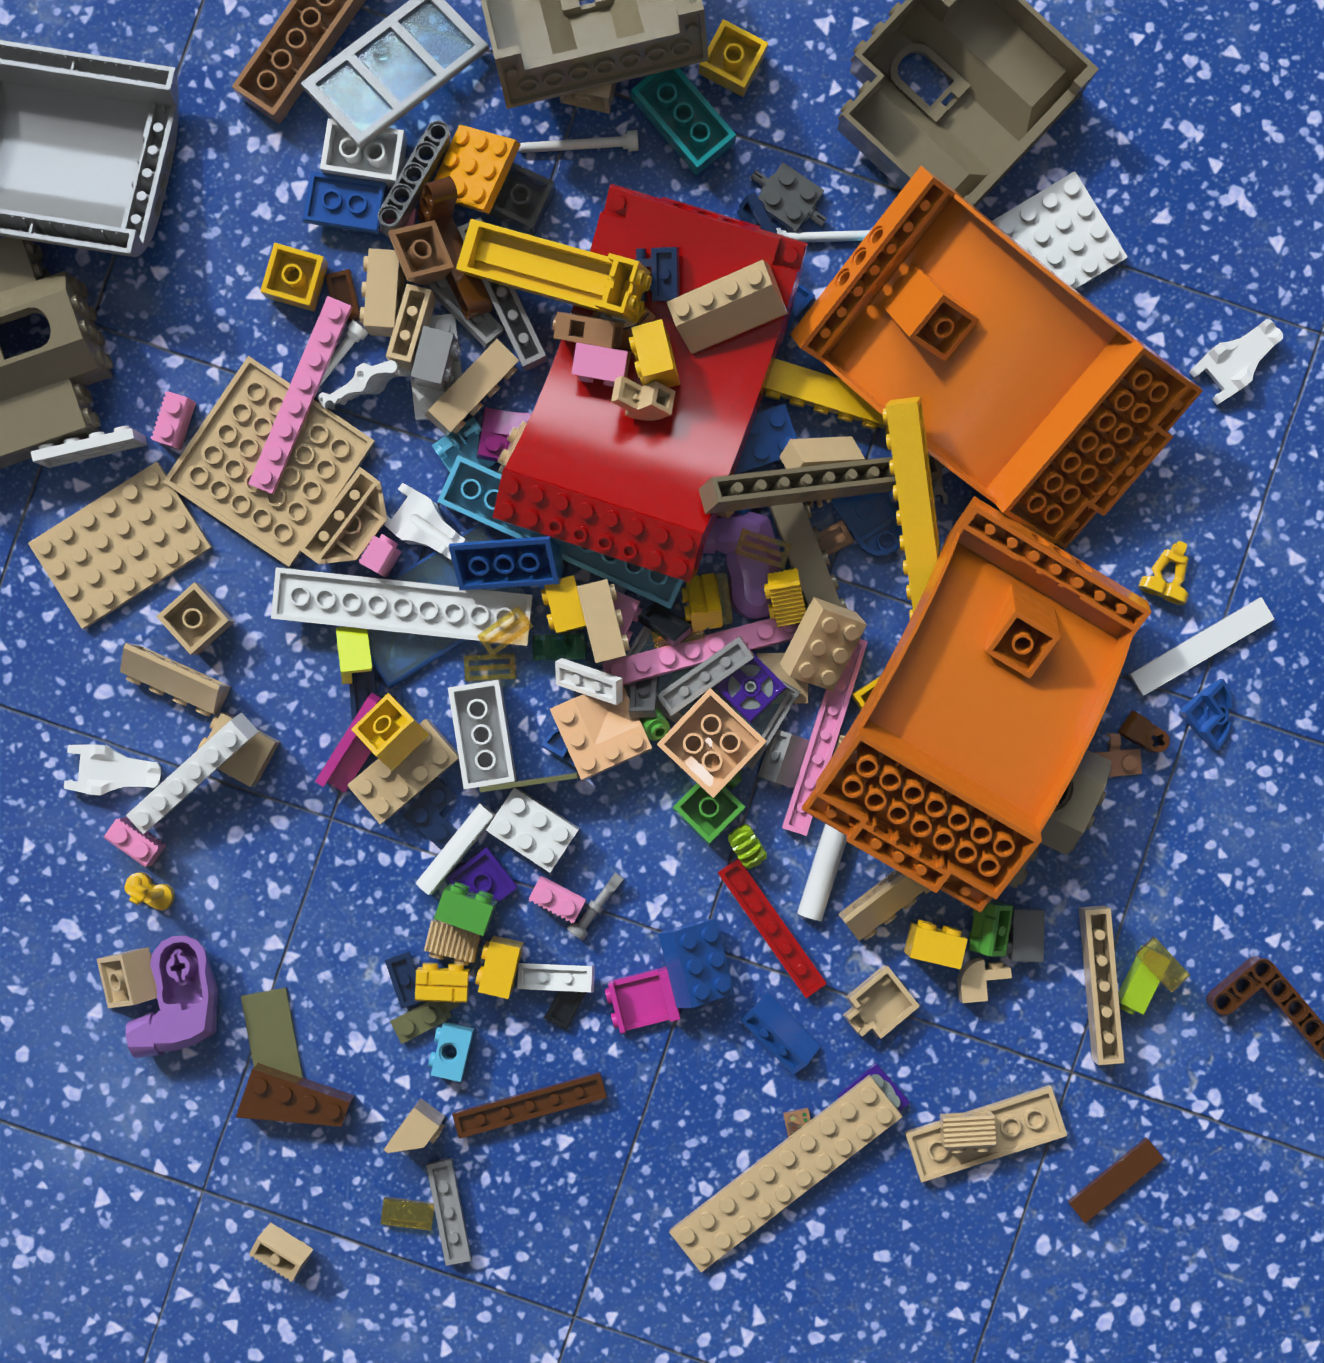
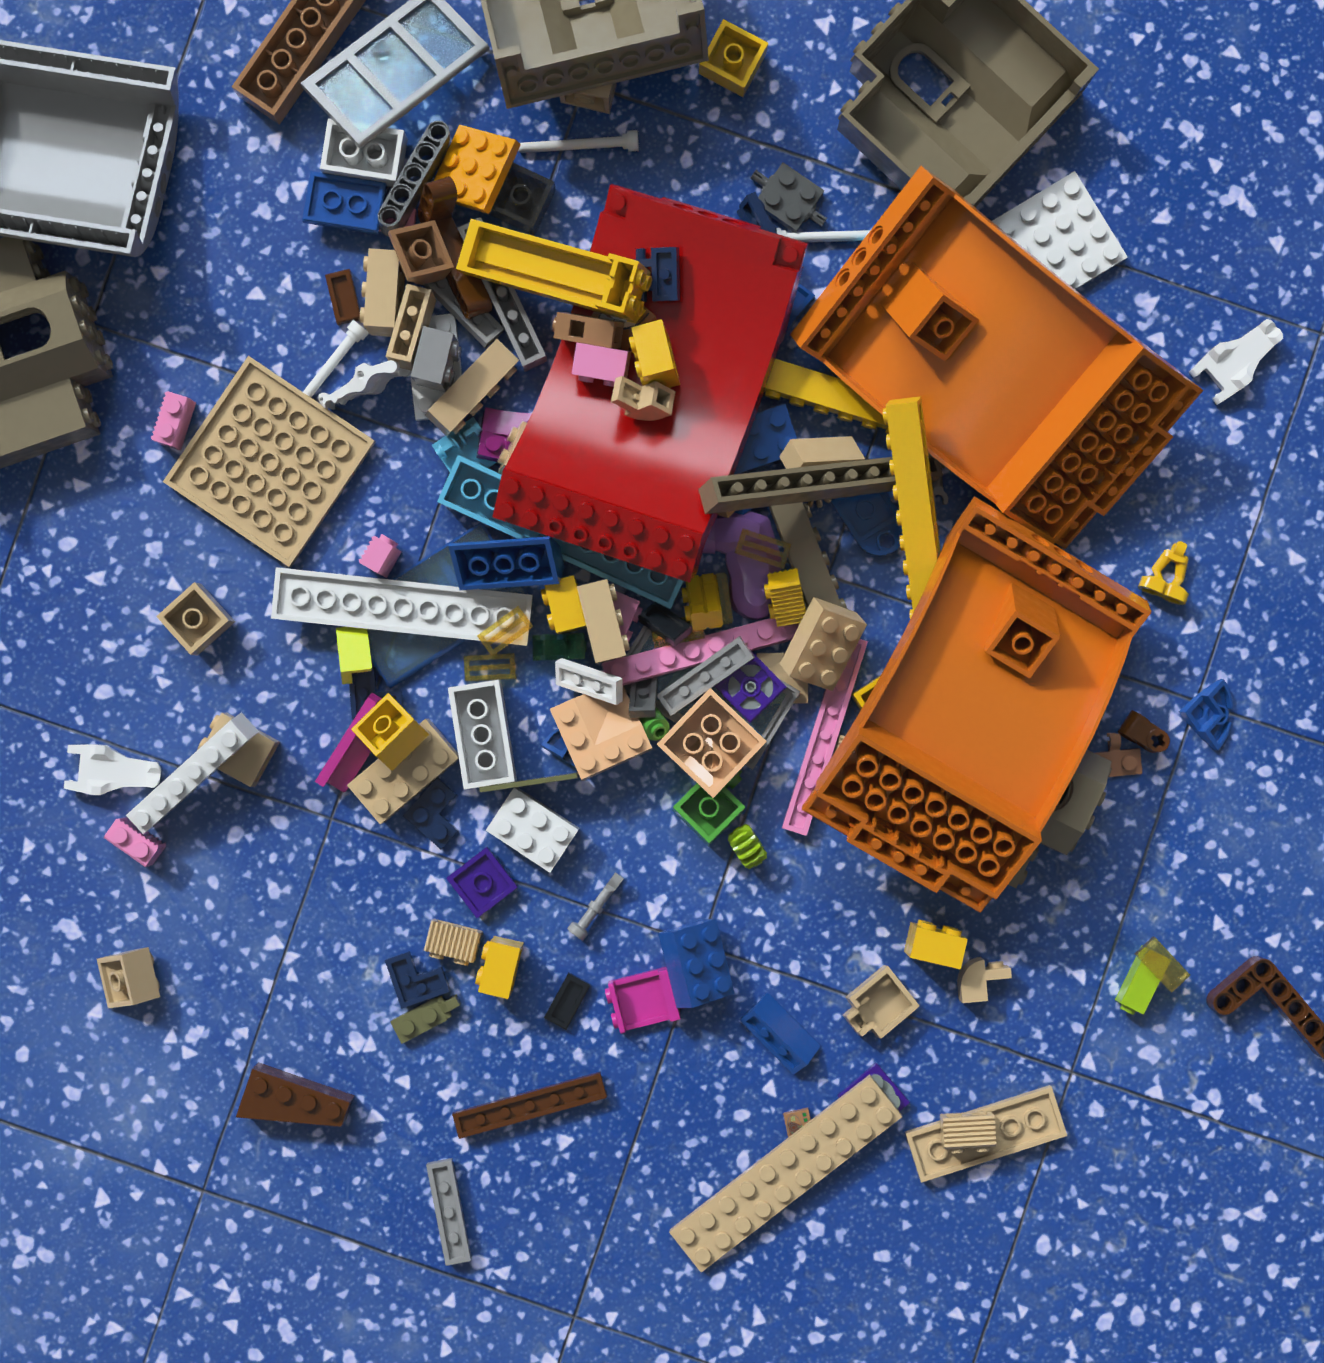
(96, 445): white plate -> none
(120, 545): tan plate -> none
(143, 890): yellow piece -> none
(173, 678): tan slope -> none
(185, 999): medium lavender piece -> none
(272, 1030): olive piece -> none
(281, 1251): tan brick -> none
(294, 277): yellow brick -> none
(300, 395): bright pink plate -> none
(348, 522): tan wedge -> none
(407, 1213): clear yellow tile -> none
(418, 1128): tan slope -> none
(421, 523): white animal -> none
(442, 984): yellow brick -> none
(455, 849): white brick -> none
(459, 1037): medium azure brick -> none
(466, 909): bright green brick -> none
(556, 977): white plate -> none
(557, 899): bright pink brick -> none
(683, 118): teal brick -> none
(727, 307): tan slope -> none
(772, 928): red plate -> none
(783, 758): light grey panel -> none
(822, 873): white brick -> none
(835, 538): medium nougat tile -> none
(881, 904): tan slope -> none
(991, 929): bright green brick -> none
(1026, 935): dark grey piece -> none
(1101, 985): tan brick -> none
(1115, 1180): reddish brown tile -> none
(1201, 646): white tile -> none

